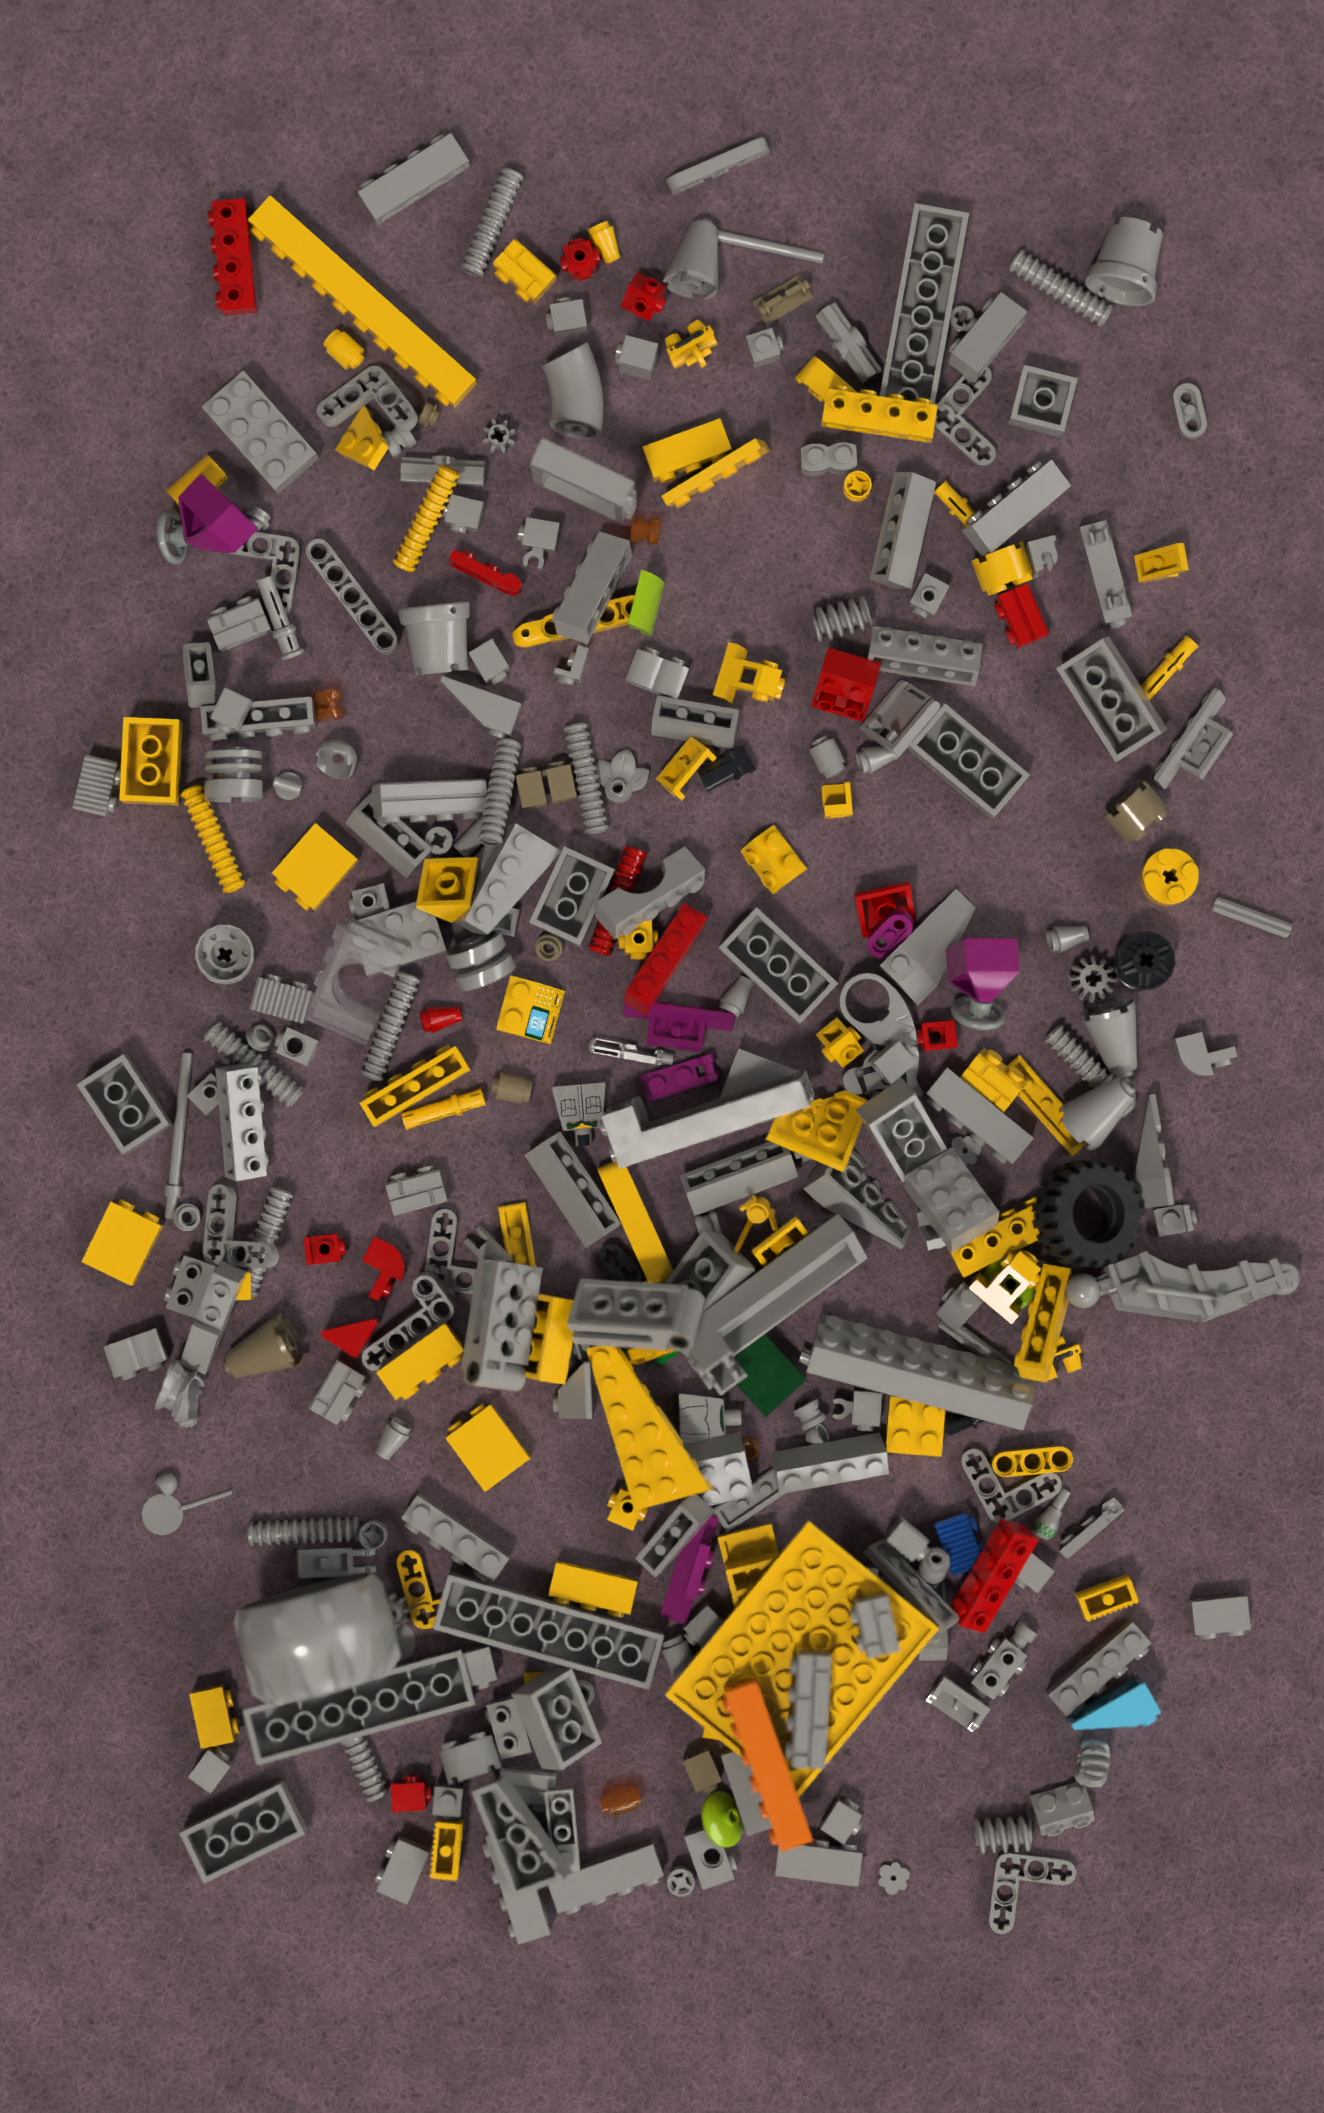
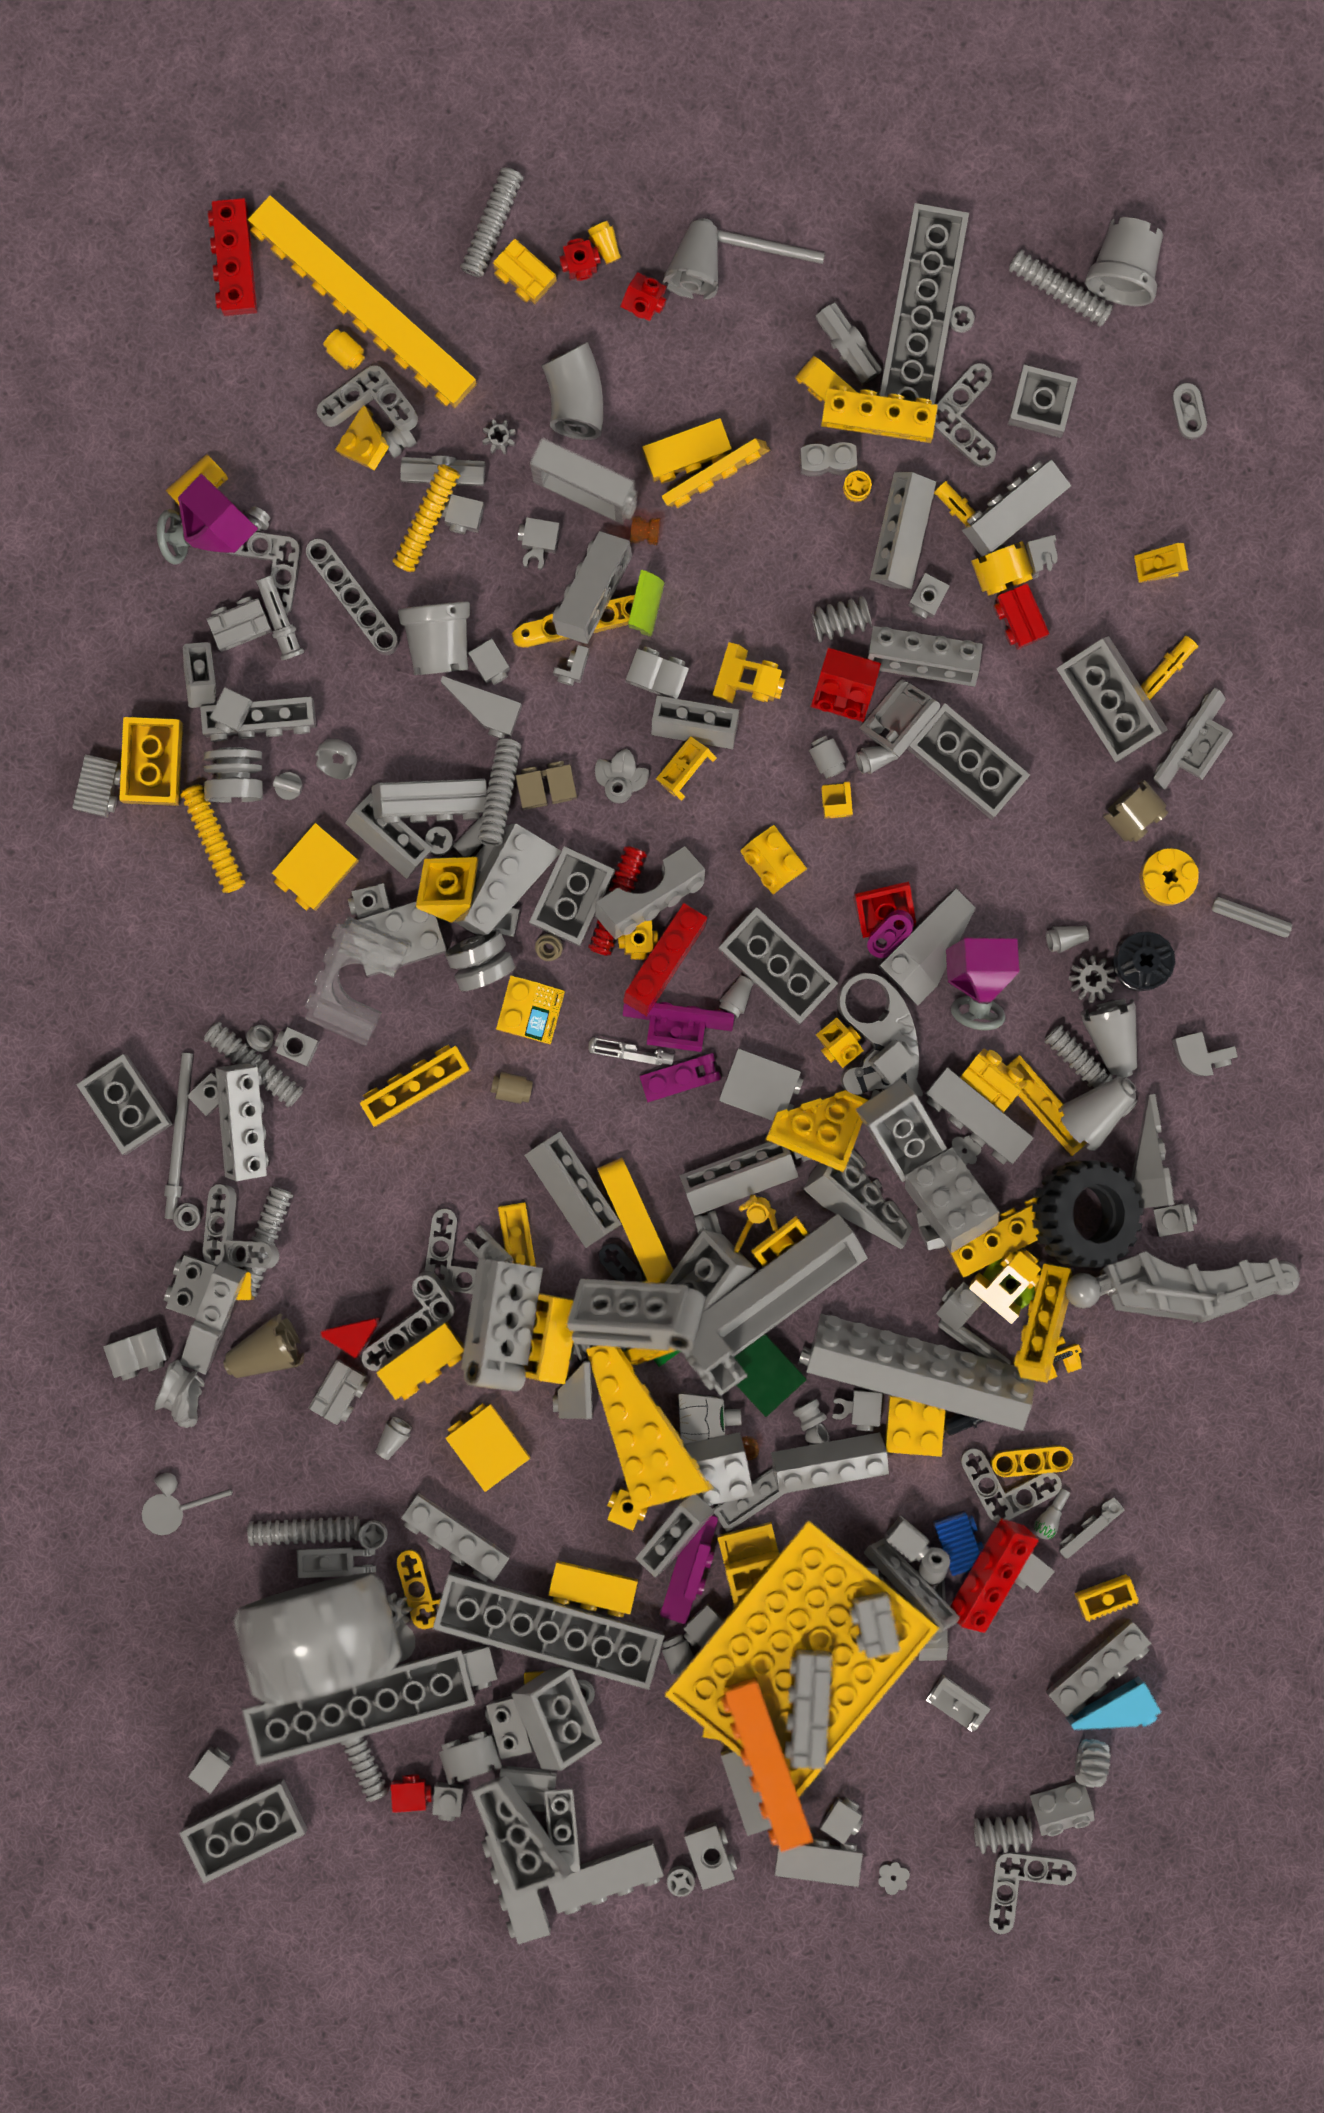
(123, 1242): yellow brick -> none
(214, 1716): yellow brick -> none
(230, 939): light grey wheel -> none
(260, 432): light grey brick -> none
(281, 999): light grey brick -> none
(313, 1253): red brick -> none
(328, 705): clear orange wheel -> none
(389, 1261): red brick -> none
(390, 1026): light grey piece -> none
(402, 1869): light grey brick -> none
(413, 178): light grey brick -> none
(416, 1191): light grey brick -> none
(428, 414): dark tan plate -> none
(438, 1018): red cone -> none
(443, 1109): yellow pin -> none
(446, 1849): yellow brick -> none
(485, 573): red hinge -> none
(566, 317): light grey brick -> none
(580, 1109): light grey torso -> none
(585, 778): light grey piece -> none
(620, 1799): clear orange brick -> none
(637, 357): light grey brick -> none
(638, 1139): light grey brick -> none
(693, 348): yellow hips -> none
(702, 1770): dark tan brick -> none
(718, 165): light grey beam -> none
(722, 1819): lime dish -> none
(729, 768): black piece -> none
(764, 347): light grey brick -> none
(783, 299): dark tan hinge -> none
(946, 1030): red brick -> none
(986, 336): light grey brick -> none
(997, 1667): light grey brick -> none
(1104, 574): light grey brick -> none
(1219, 1615): light grey brick -> none

